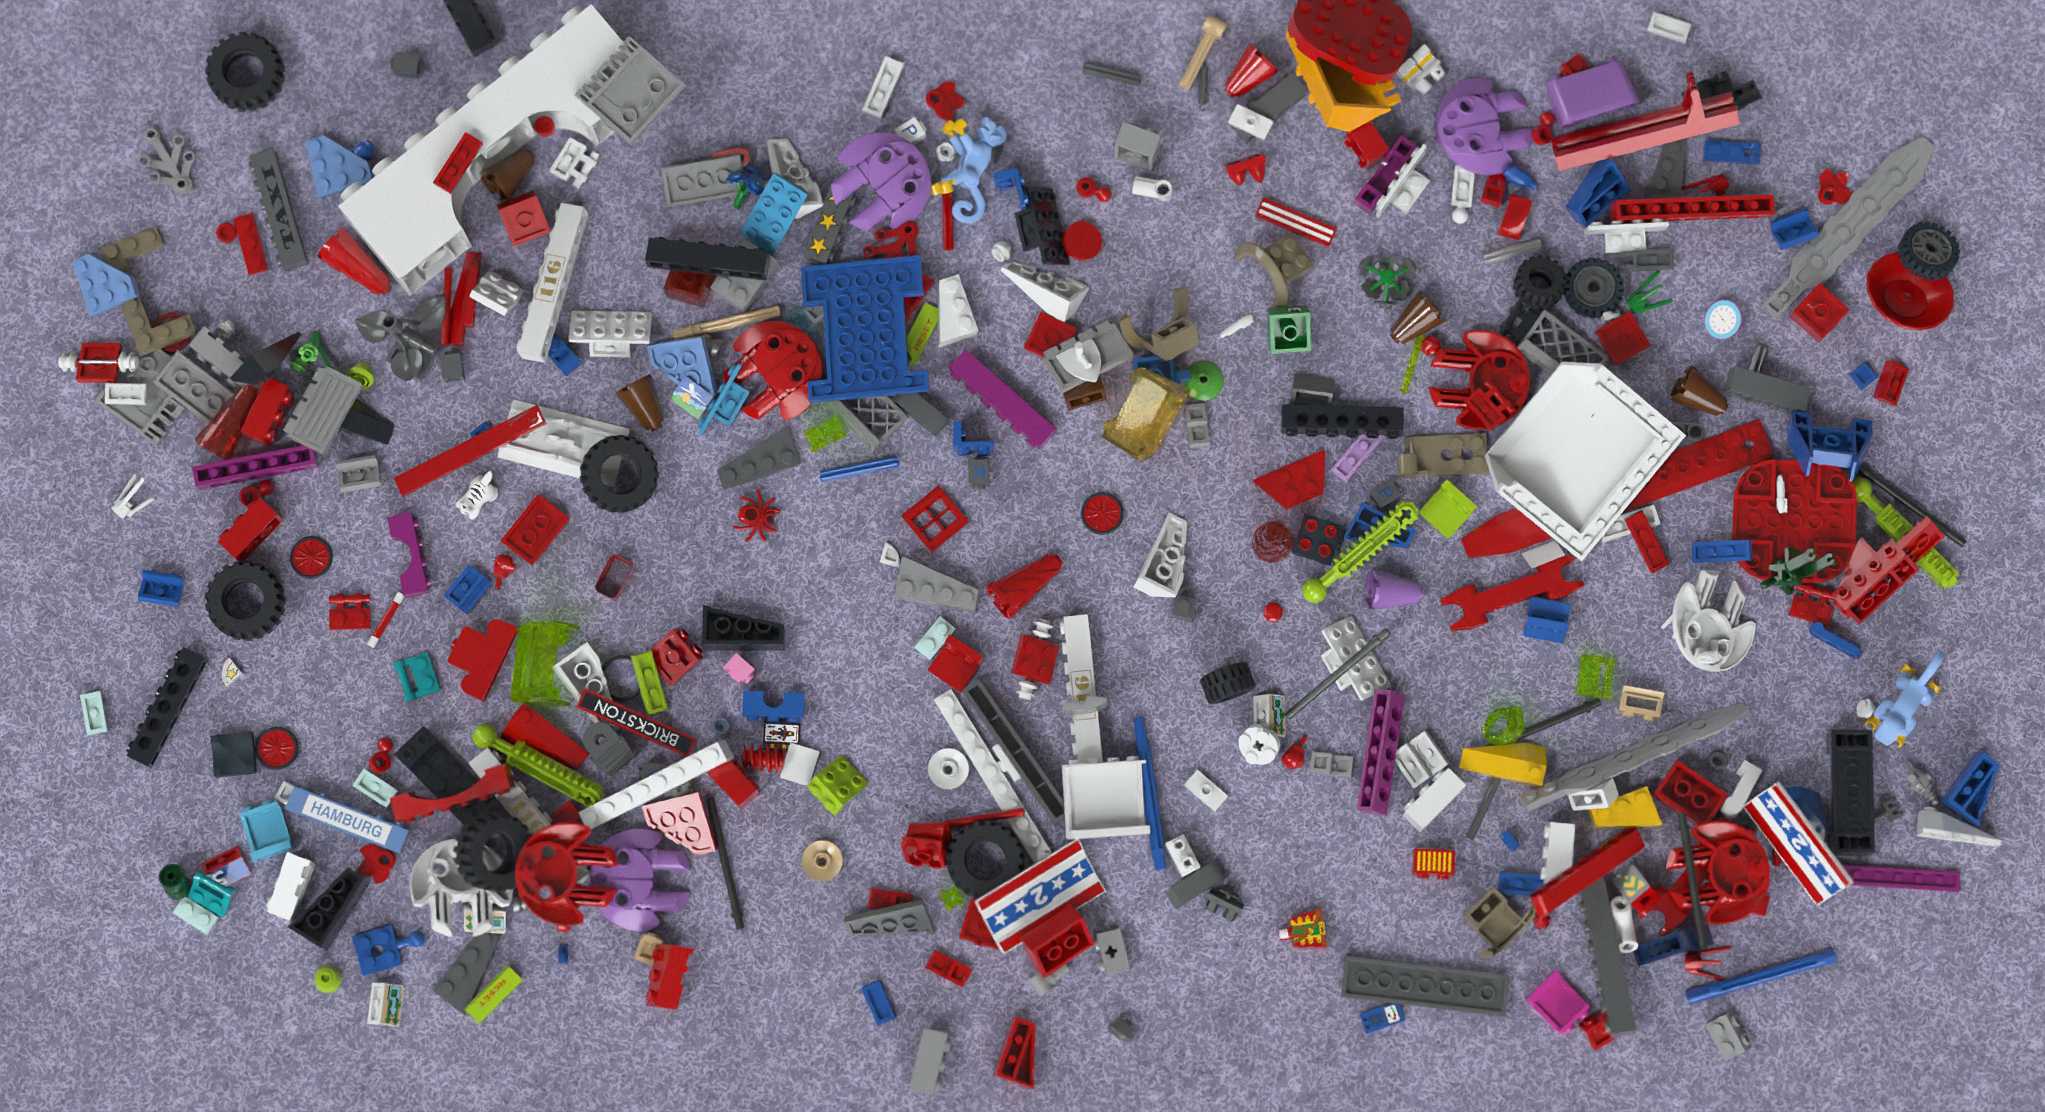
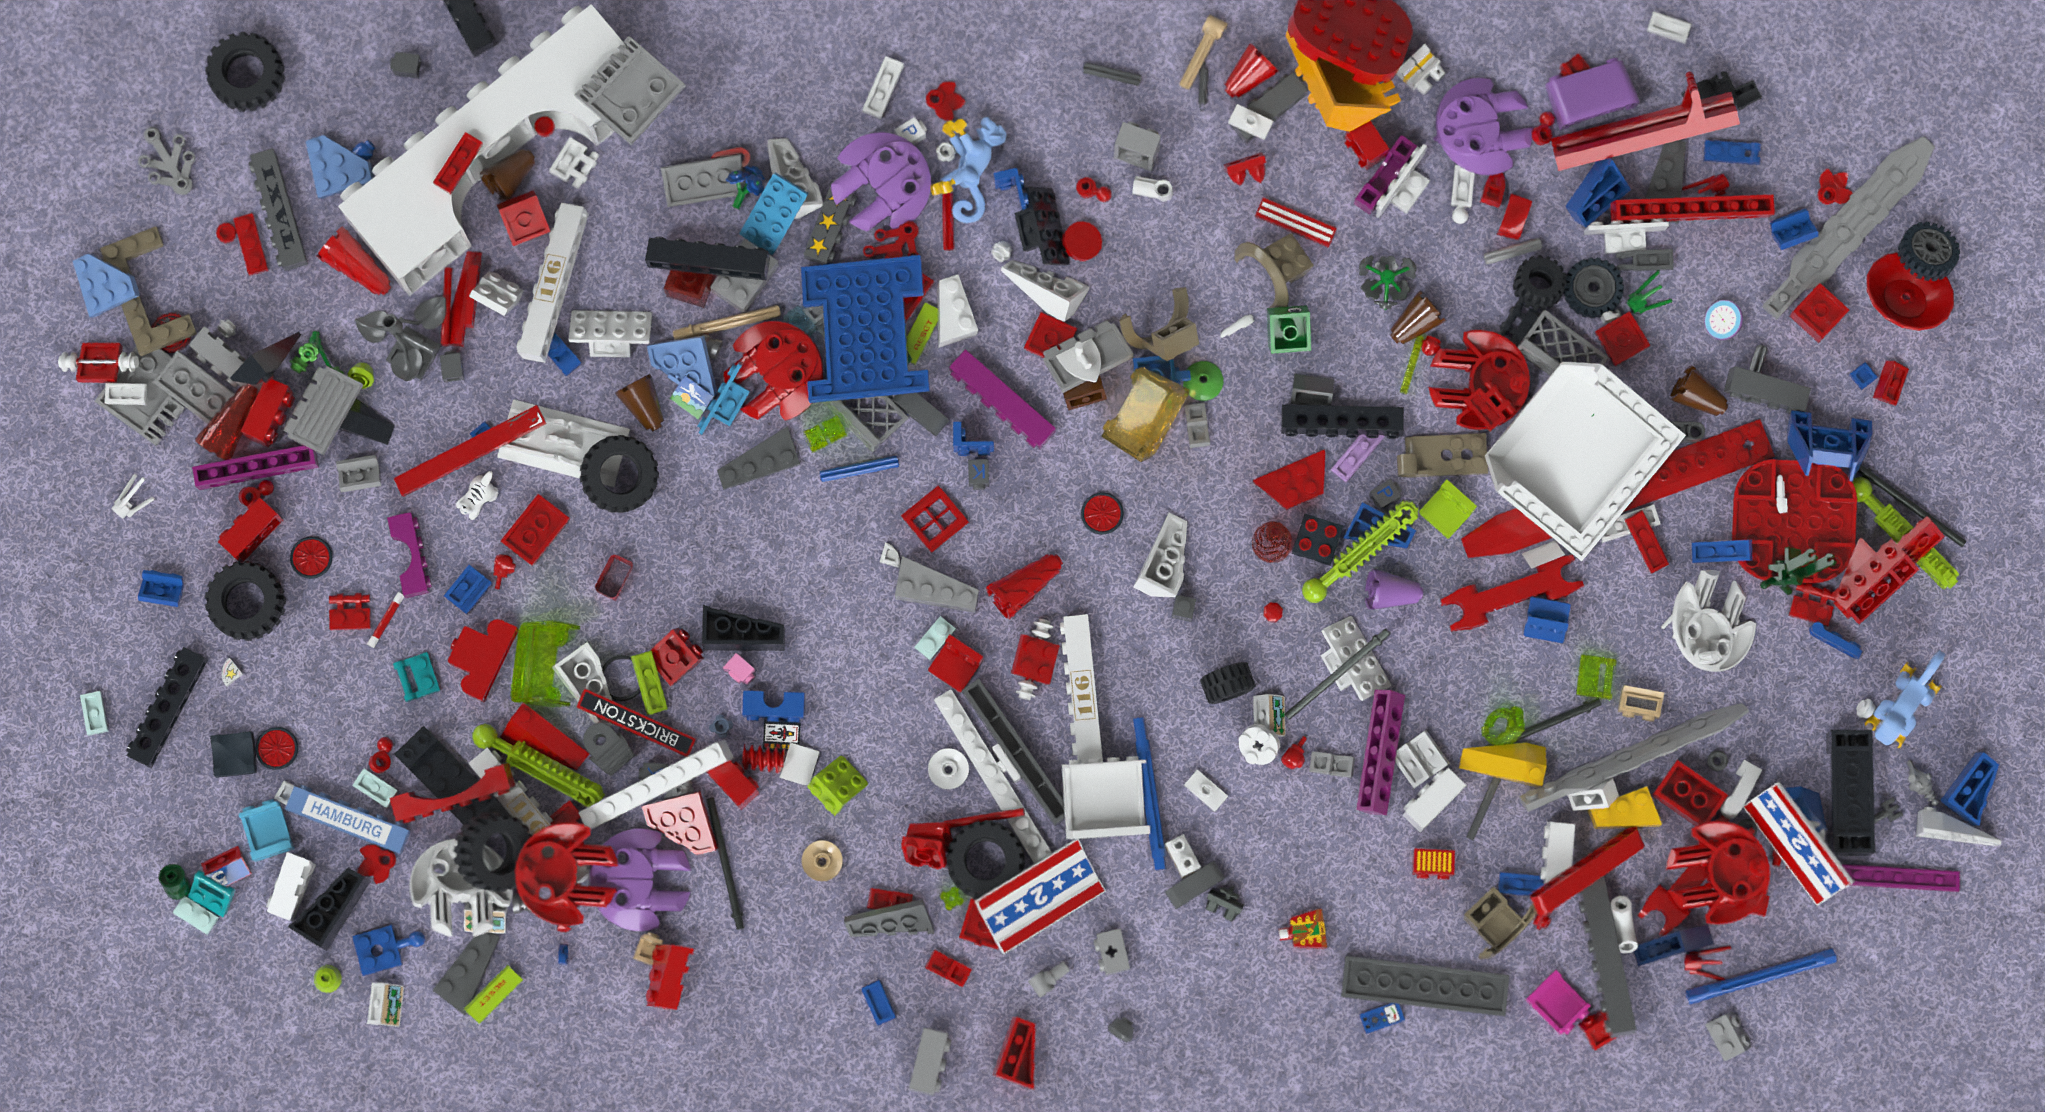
(756, 516): red animal -> none
(1057, 941): red brick -> none
(1092, 705): light grey slope -> none
(1509, 841): blue tile -> none
(1519, 177): blue plant -> none
(1636, 888): piece -> none
(1683, 828): pearl dark grey bar -> none

